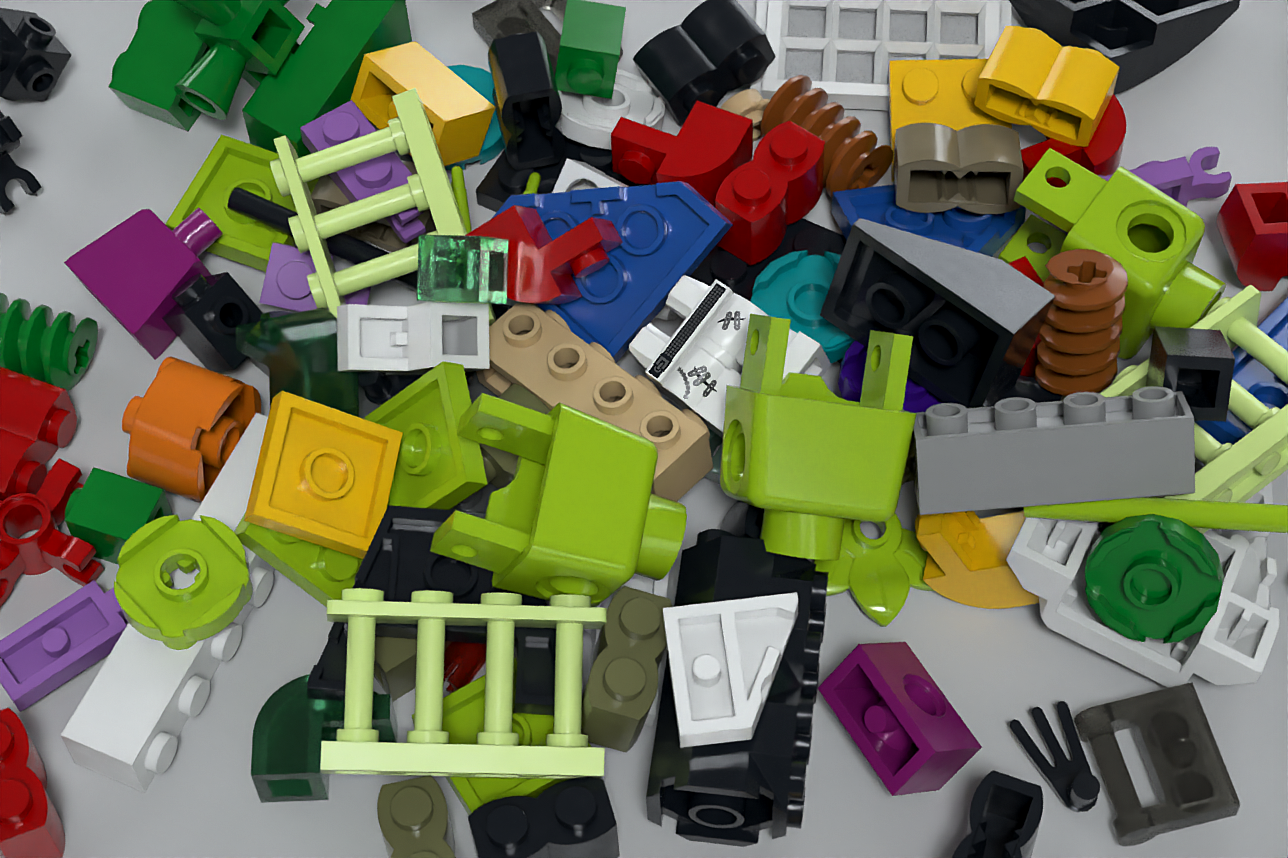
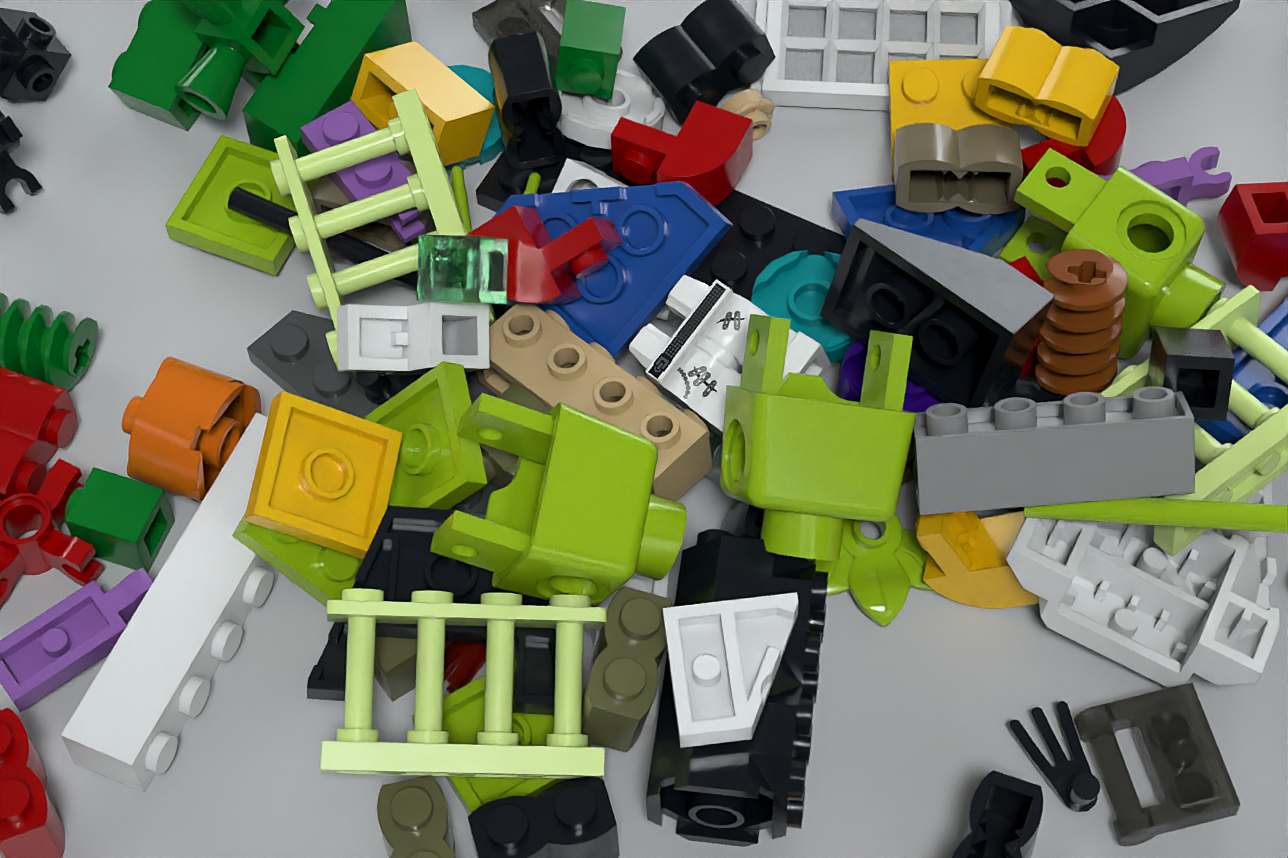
(141, 267): magenta torso -> none
(190, 613): lime plate -> none
(208, 319): black brick -> none
(287, 280): medium lavender plate -> none
(290, 738): clear green brick -> none
(301, 357): clear green brick -> none
(771, 191): red brick -> none
(849, 157): dark orange piece -> none
(899, 718): magenta brick -> none
(1153, 578): green tile -> none

